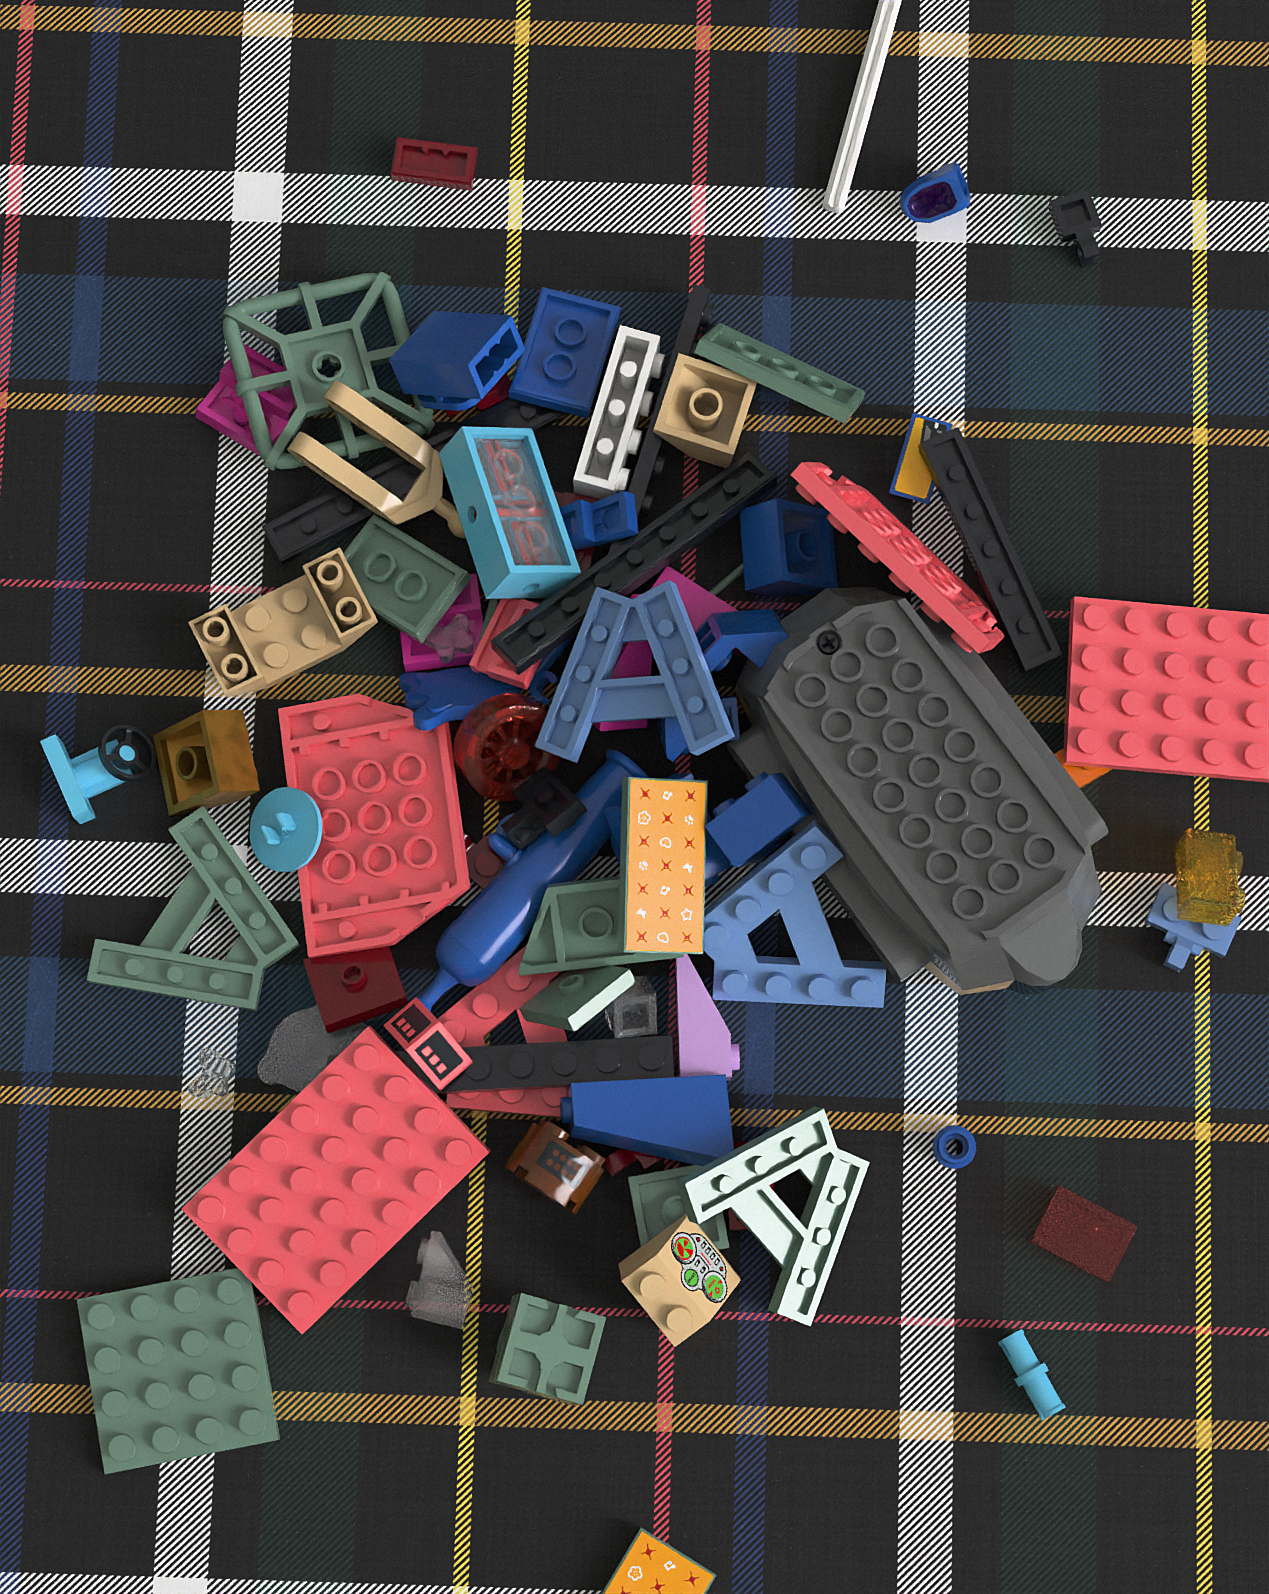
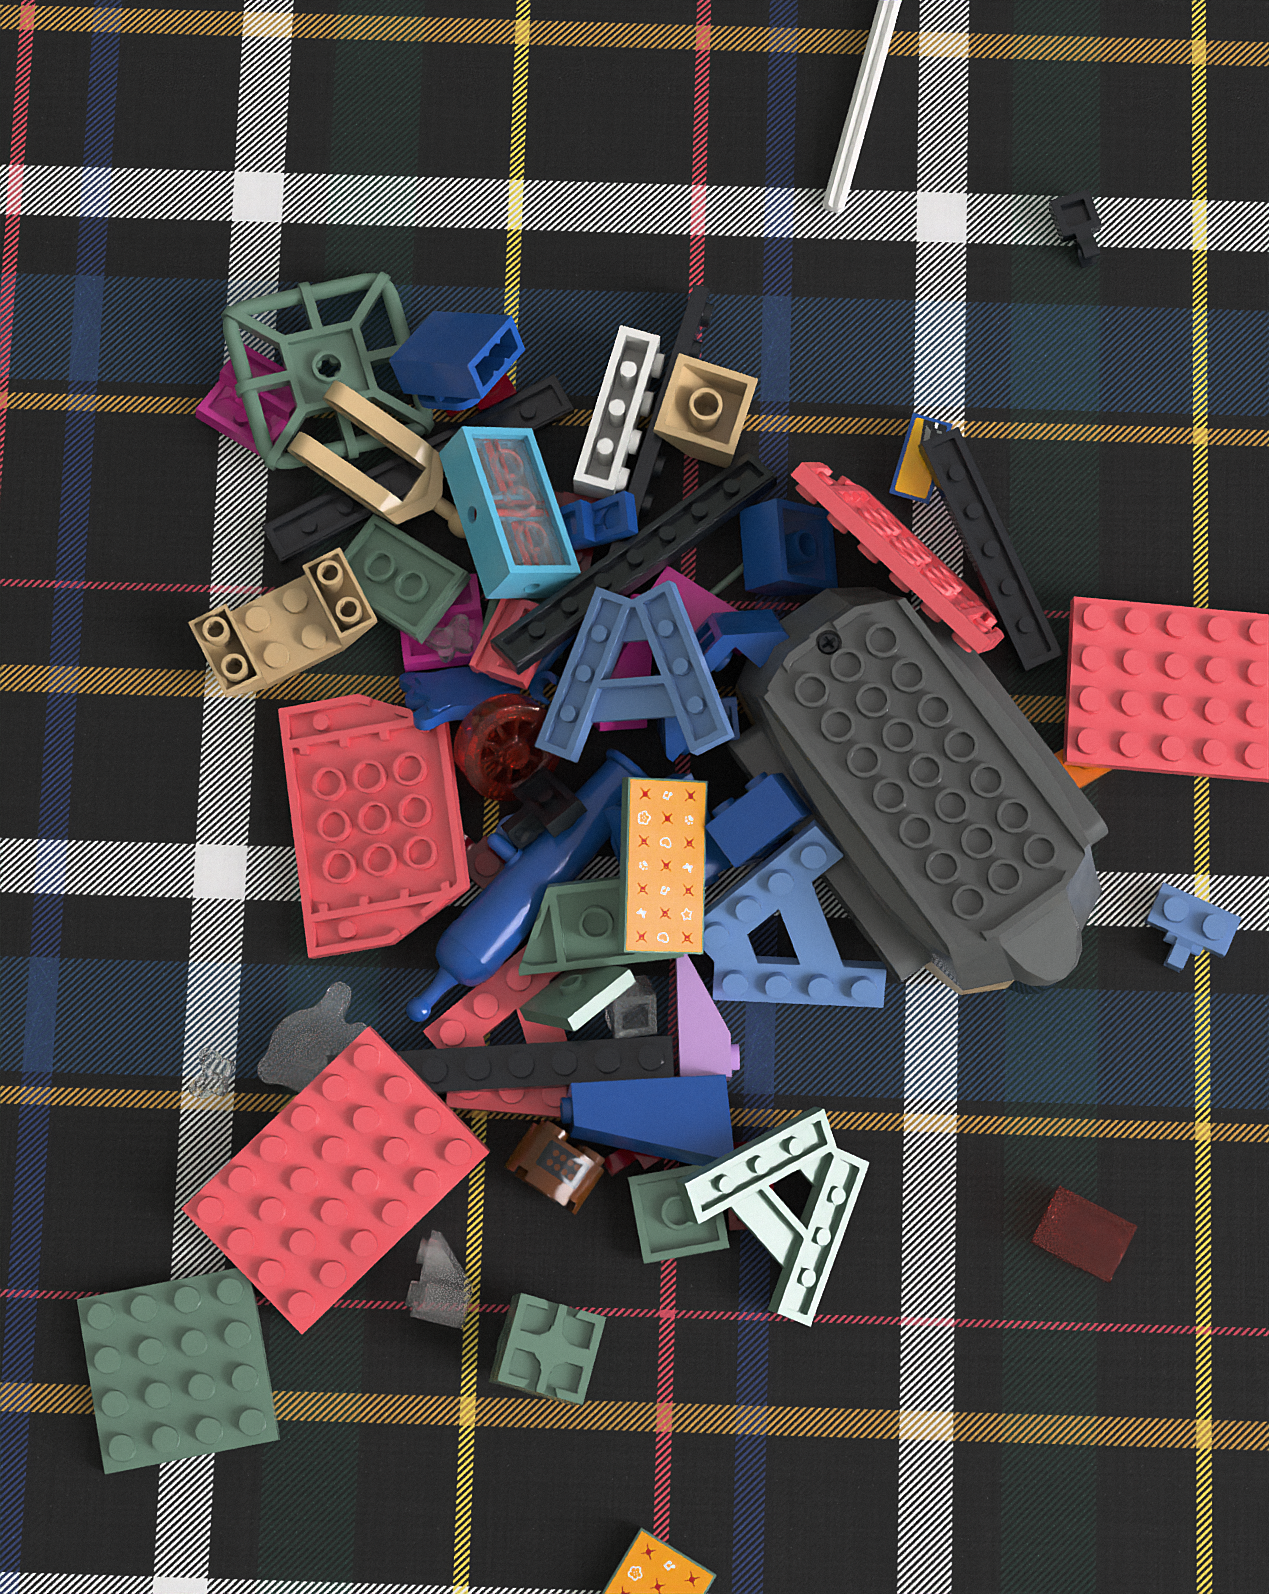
(98, 768): medium azure piece -> none
(159, 961): sand green plate -> none
(206, 761): pearl gold slope -> none
(285, 829): medium azure piece -> none
(355, 986): dark red plate -> none
(428, 1043): slope -> none
(434, 163): dark red plate -> none
(564, 352): blue tile -> none
(679, 1279): tan slope -> none
(780, 372): sand green tile -> none
(936, 195): rock -> none
(967, 1143): blue plate -> none
(1031, 1375): medium azure pin -> none
(1208, 877): clear yellow brick -> none

